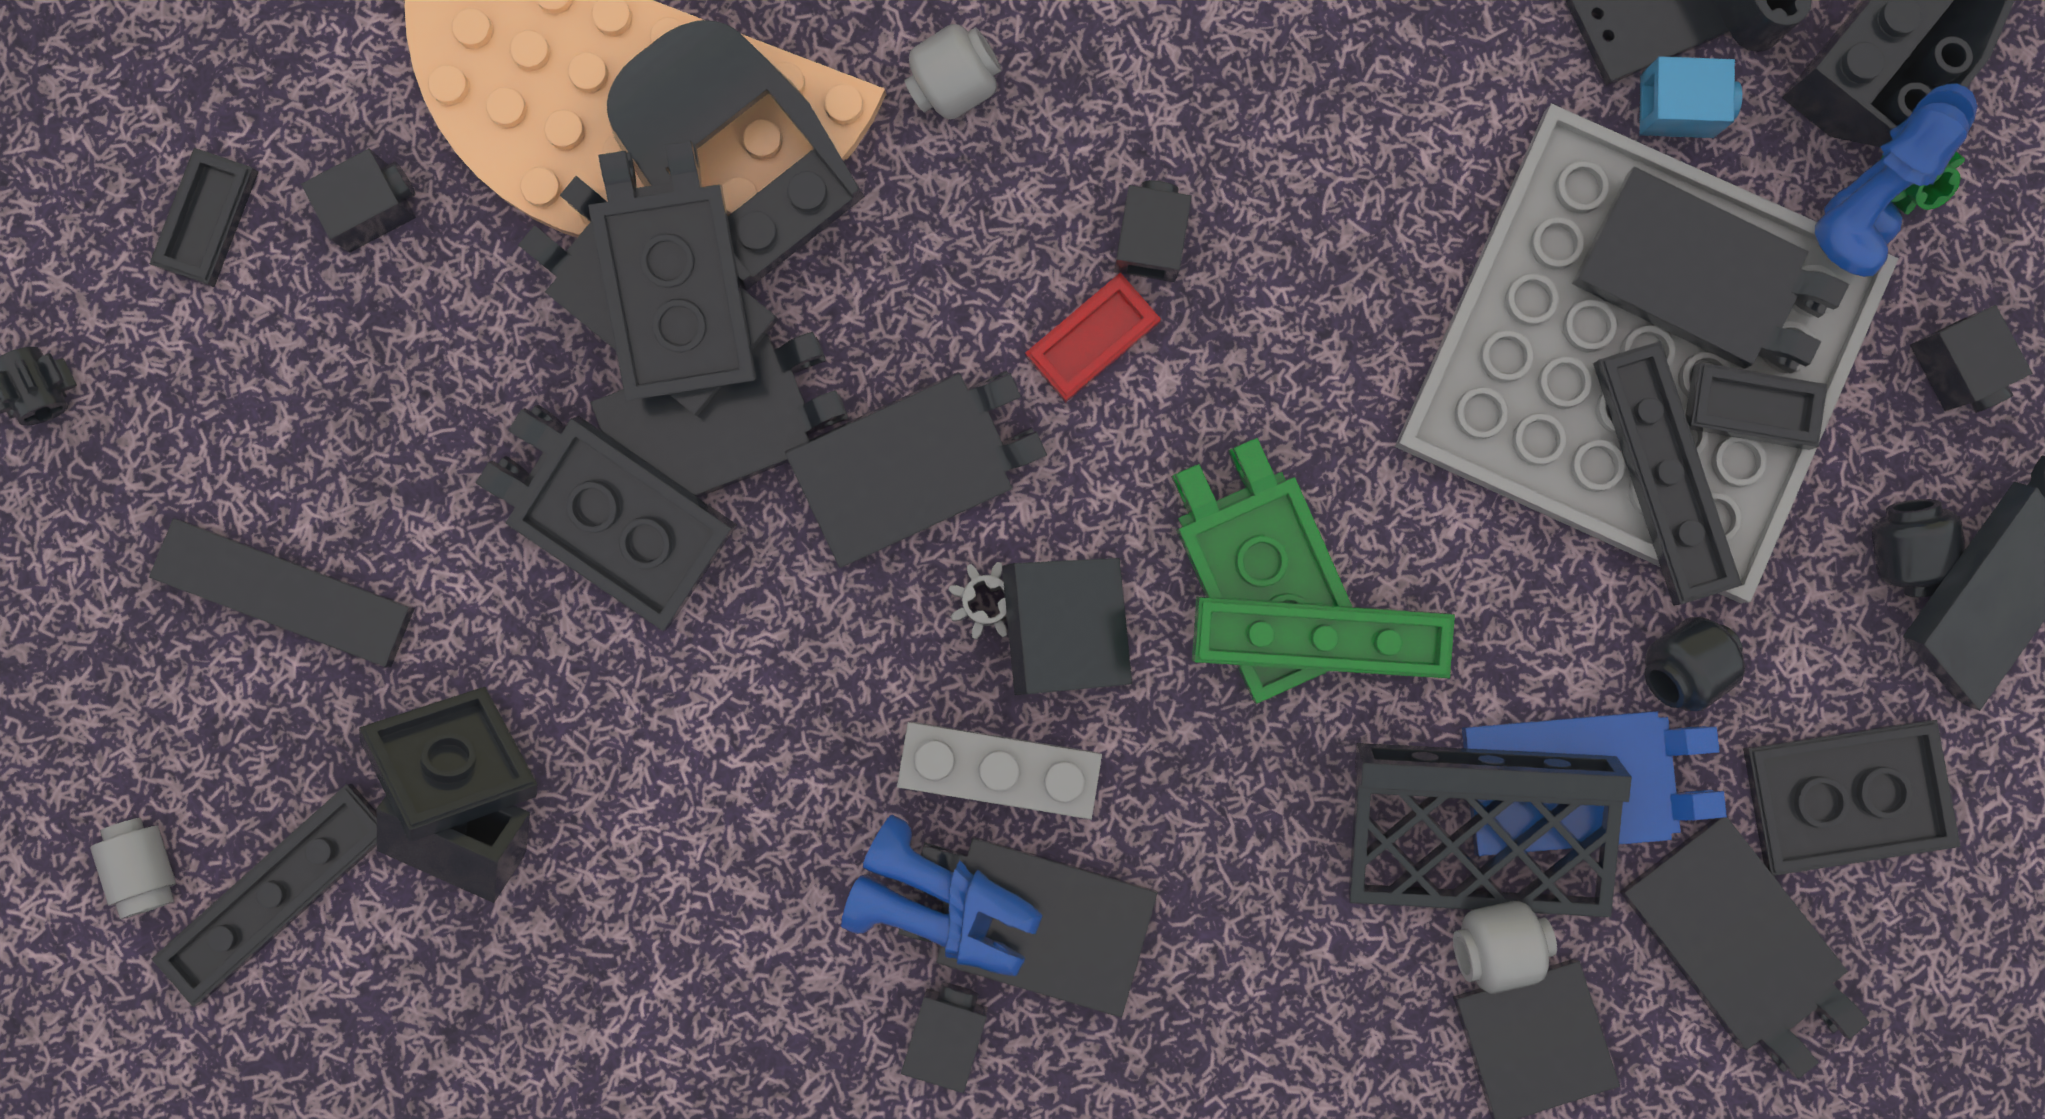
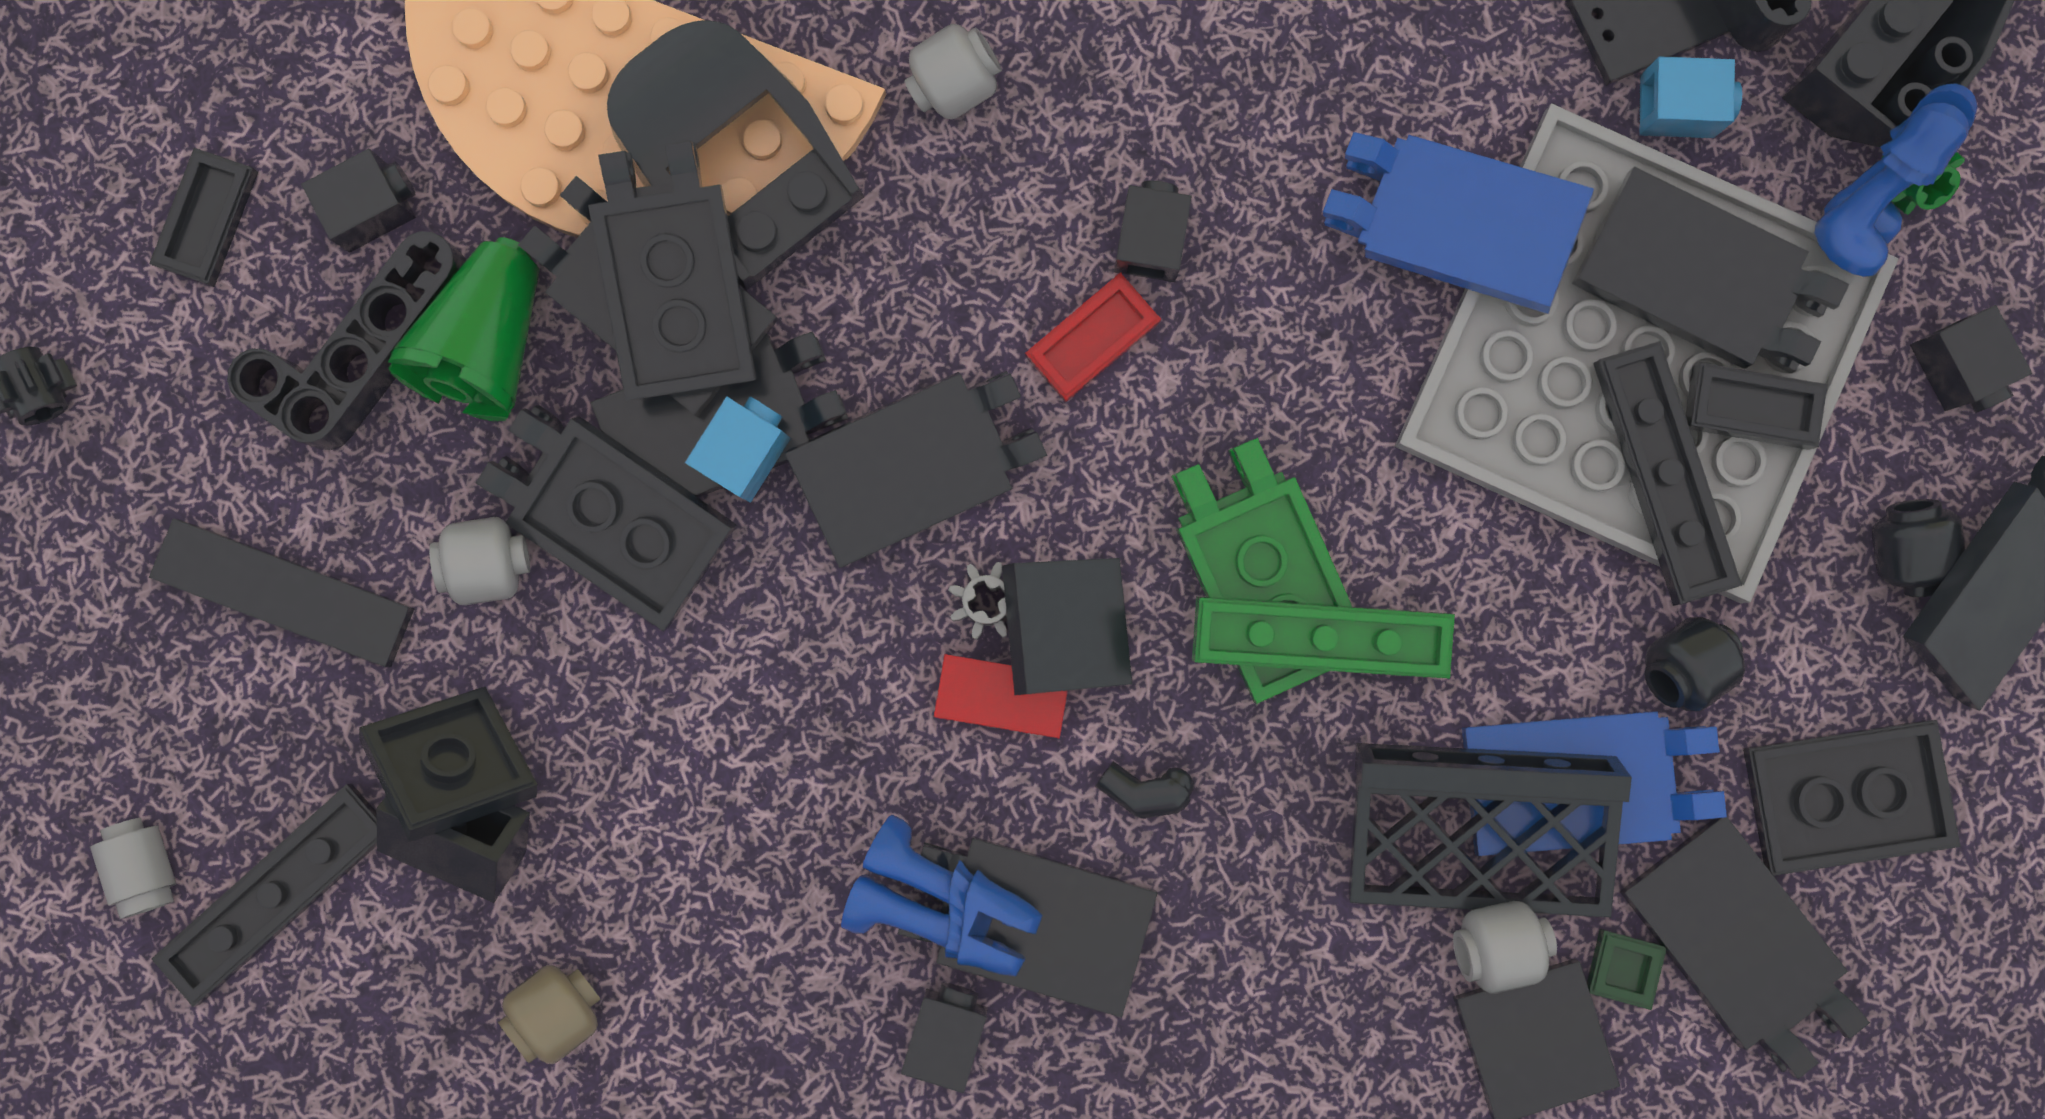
(360, 332): none -> black beam
(473, 333): none -> green cone
(478, 561): none -> light grey head
(549, 1014): none -> dark tan head
(740, 447): none -> dark azure brick
(985, 696): none -> red tile
(999, 770): light grey brick -> none
(1150, 797): none -> black arm
(1462, 218): none -> blue tile
(1626, 969): none -> dark green tile

